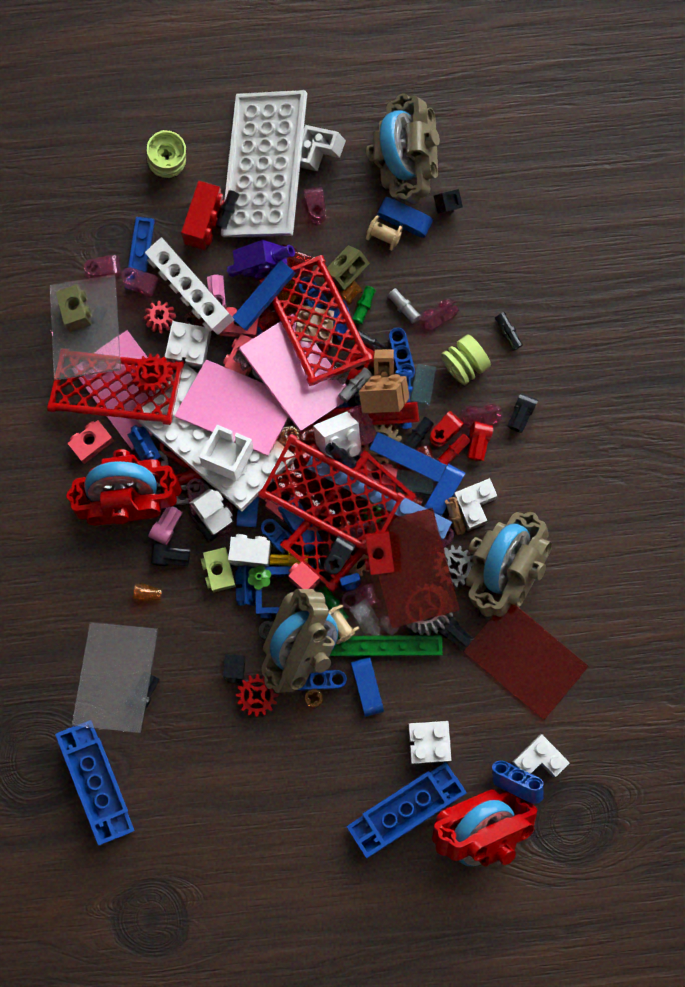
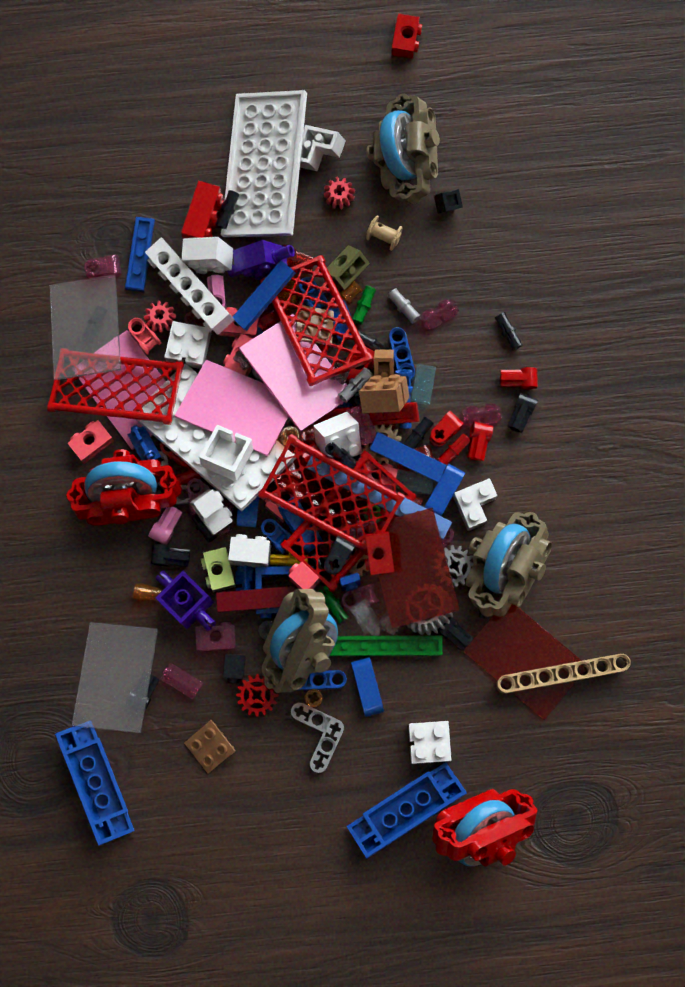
(67, 300): olive brick -> none
(143, 282): clear pink piece -> none
(145, 338): none -> coral piece
(152, 373): red gear -> none
(168, 144): yellowish green wheel -> none
(181, 681): none -> clear pink hinge
(193, 608): none -> dark purple brick
(207, 254): none -> white piece
(209, 746): none -> medium nougat hinge
(227, 640): none -> clear pink brick
(251, 599): none -> dark red tile
(261, 582): bright green plant -> none
(315, 202): clear pink piece -> none
(325, 728): none -> light grey beam
(332, 195): none -> coral gear
(344, 629): tan hose -> none
(404, 216): blue beam -> none
(406, 25): none -> red brick
(455, 515): medium nougat axle -> none
(463, 361): yellowish green wheel -> none
(517, 782): blue beam -> none
(524, 378): none -> red piece
(542, 753): white brick -> none
(571, 668): none -> tan beam

